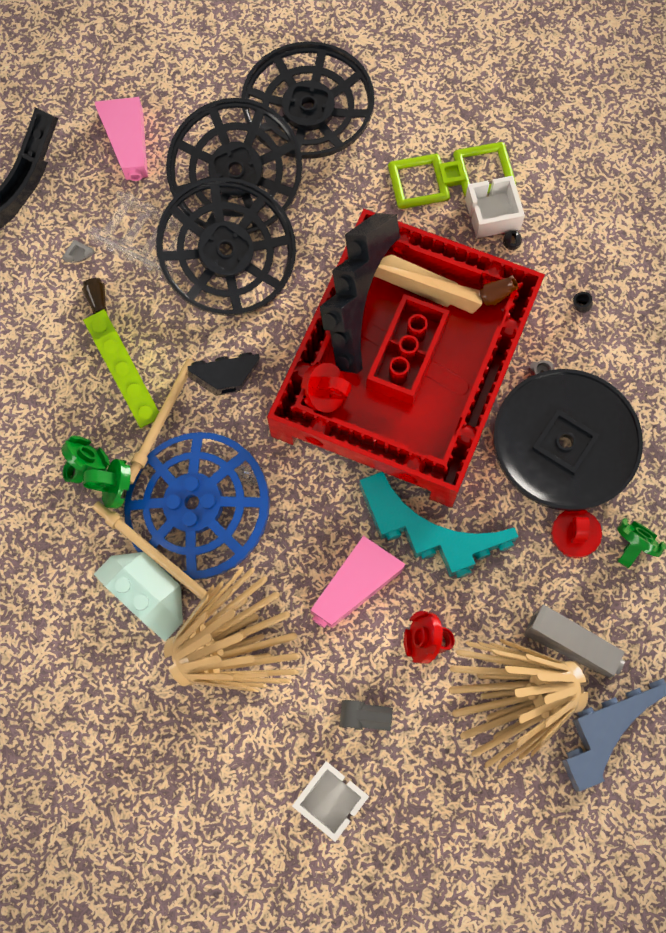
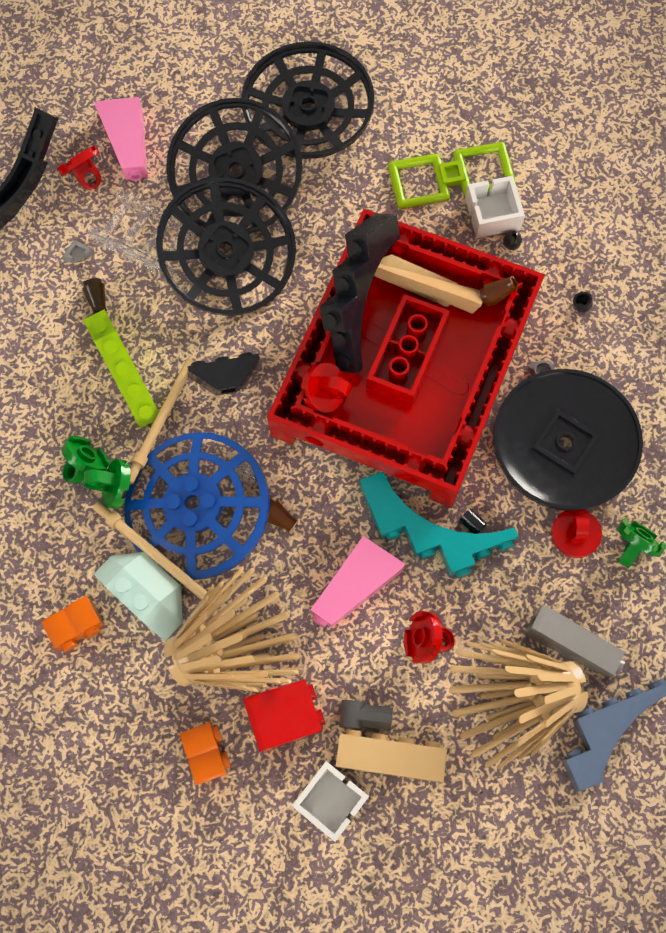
(73, 624): none -> orange brick
(80, 165): none -> red tile
(204, 753): none -> orange brick
(280, 516): none -> reddish brown cone
(283, 715): none -> slope
(391, 757): none -> tan brick
(473, 521): none -> black hinge

